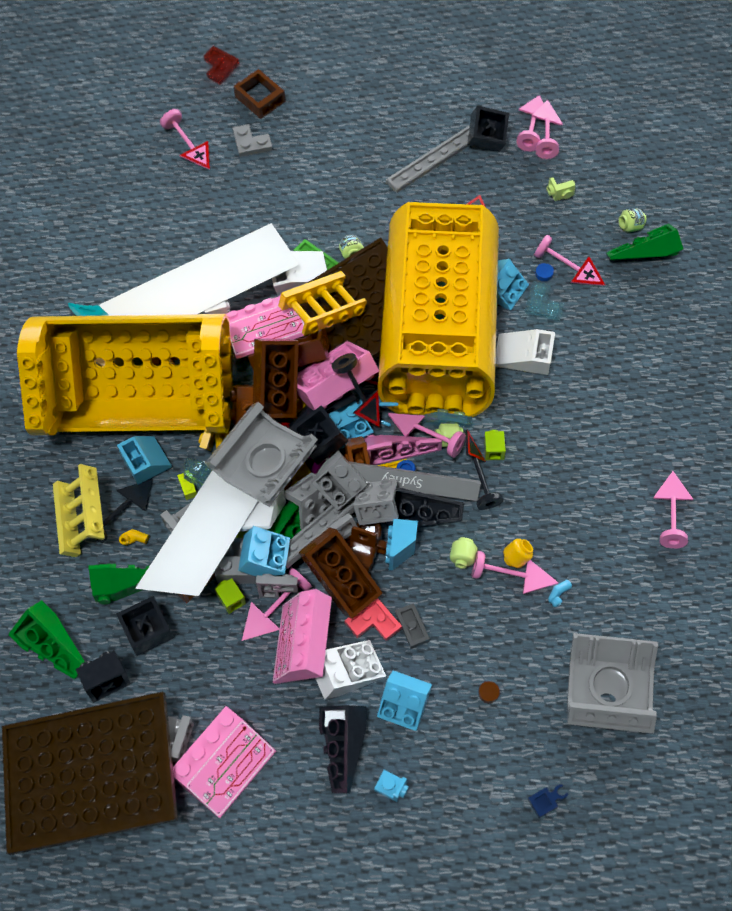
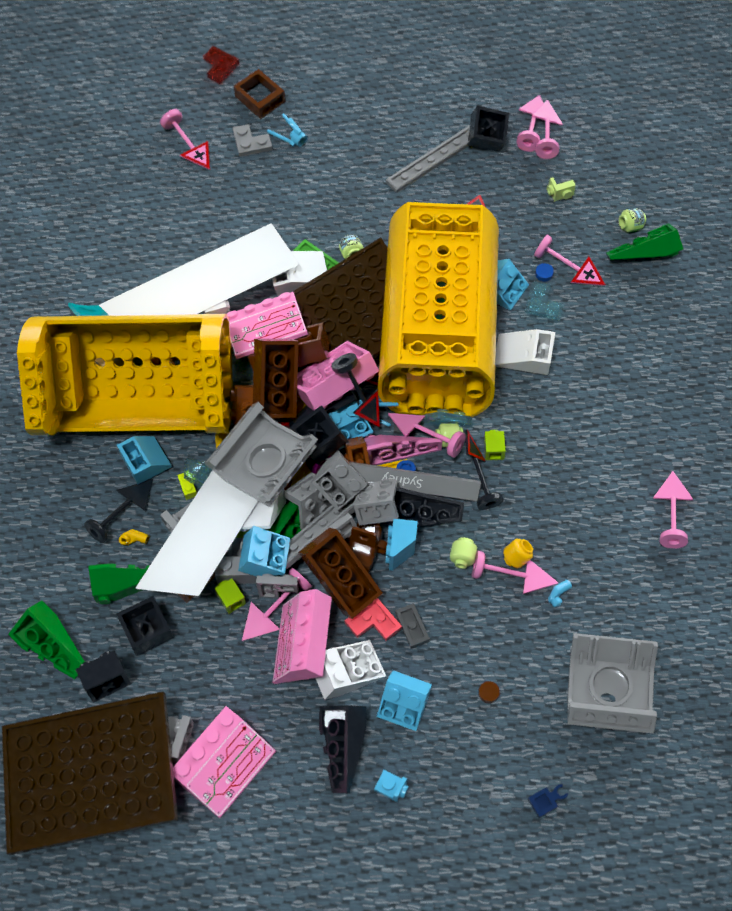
(65, 509): light yellow fence -> none
(206, 440): yellow plate -> none
(297, 136): none -> medium azure plant
(322, 288): yellow fence -> none

